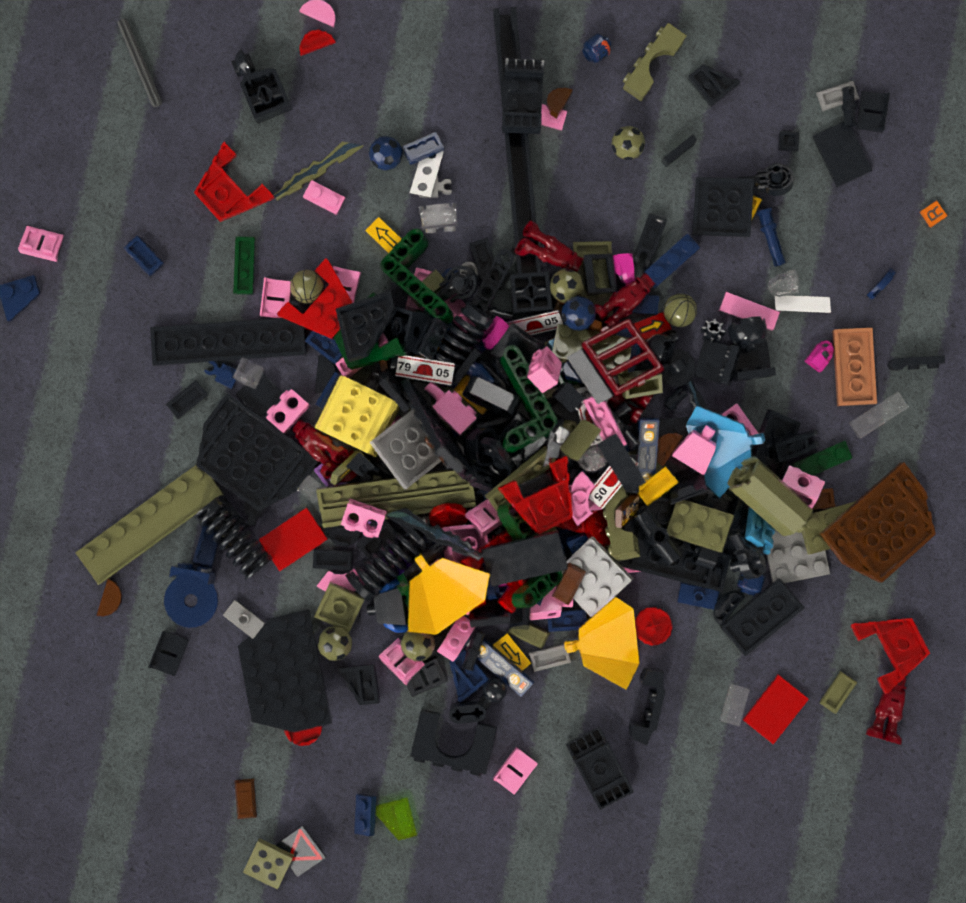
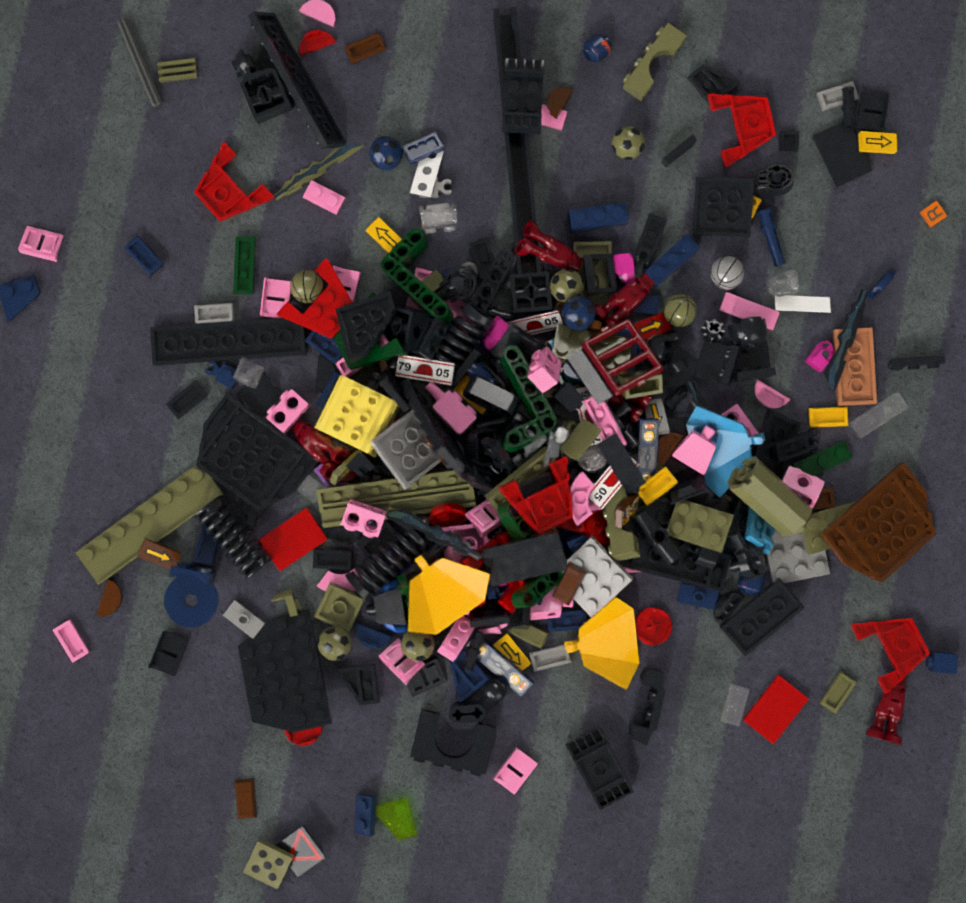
(71, 640): none -> bright pink tile
(158, 553): none -> reddish brown tile
(175, 70): none -> olive tile
(214, 313): none -> light grey plate
(292, 603): none -> olive plate
(297, 80): none -> black plate
(365, 48): none -> reddish brown tile
(371, 637): none -> dark blue tile
(491, 629): none -> bright pink bar
(598, 217): none -> dark blue brick
(656, 410): none -> light grey tile
(727, 272): none -> light grey piece
(751, 121): none -> red wing
(768, 396): none -> bright pink tile
(828, 417): none -> yellow tile
(846, 338): none -> black sword
(877, 142): none -> yellow tile
(942, 662): none -> dark blue brick

